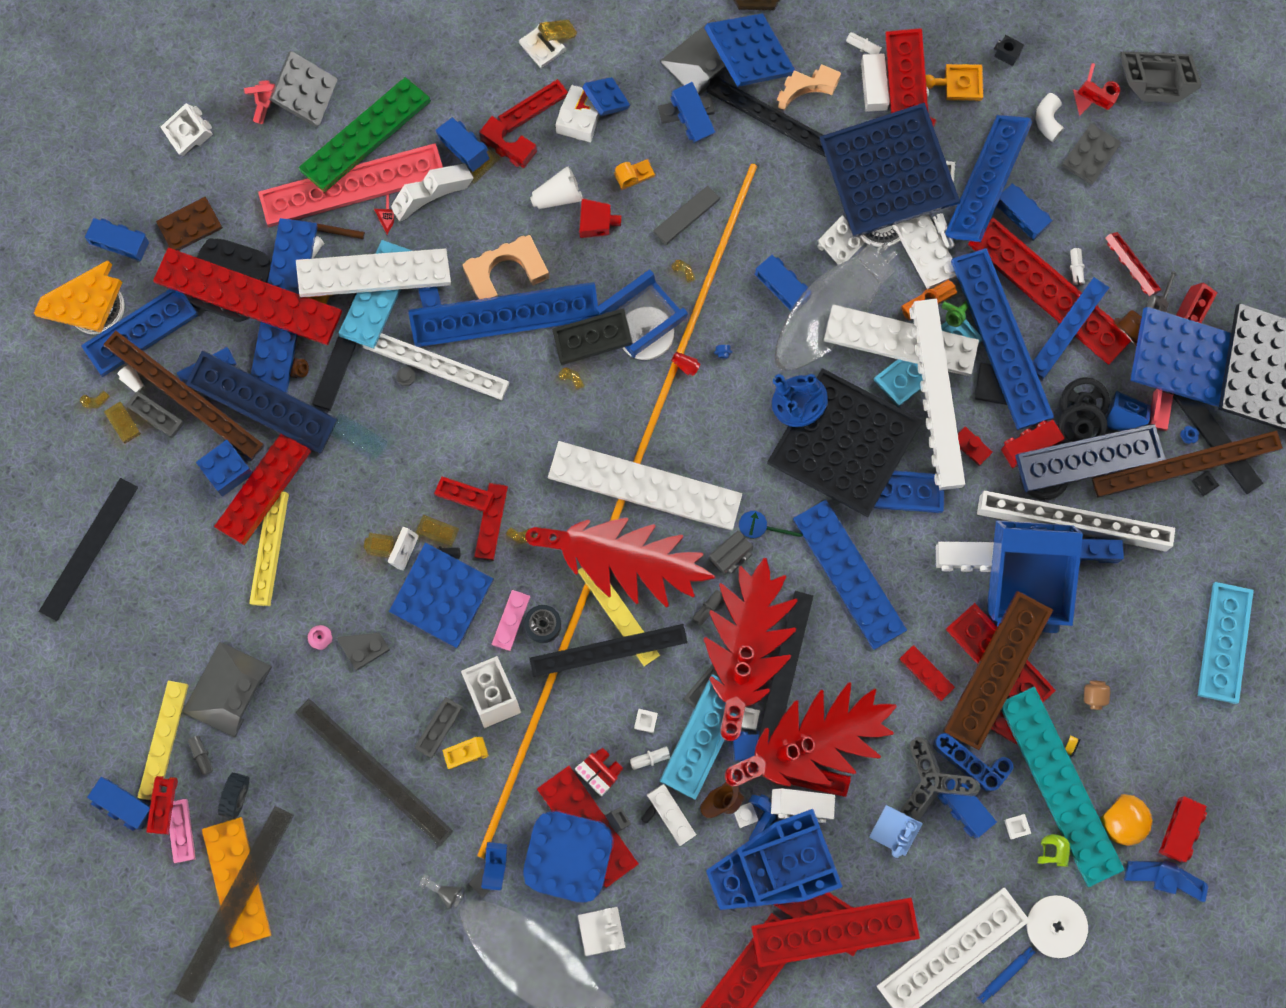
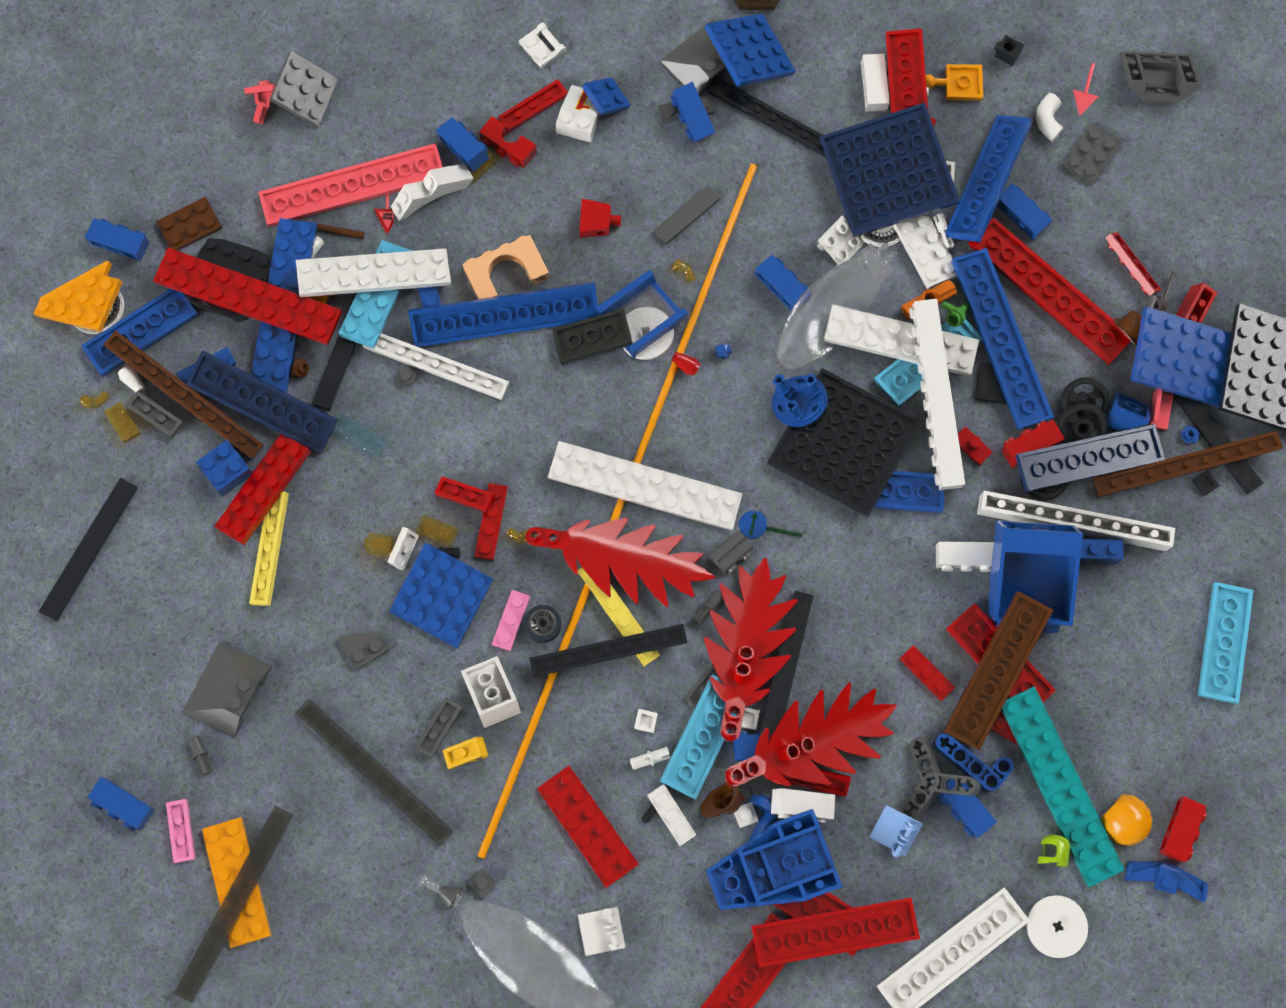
(161, 805): red plate -> none
(163, 737): light yellow plate -> none
(187, 129): white plate -> none
(233, 796): black wheel -> none
(324, 641): bright pink plate -> none
(364, 134): green plate -> none
(495, 866): blue bracket -> none
(557, 30): clear yellow plate -> none
(557, 191): white cone -> none
(568, 373): clear yellow arm -> none
(568, 856): blue plate -> none
(593, 765): hips -> none
(618, 819): dark grey plate -> none
(630, 175): light orange plate -> none
(822, 81): light nougat arch -> none
(849, 574): blue plate -> none
(863, 44): white axle -> none
(1006, 975): blue piece -> none
(1017, 826): white plate -> none
(1069, 327): blue plate -> none
(1072, 745): yellow piece -> none
(1077, 266): white axle -> none
(1097, 694): medium nougat head -> none
(1099, 95): red plate -> none

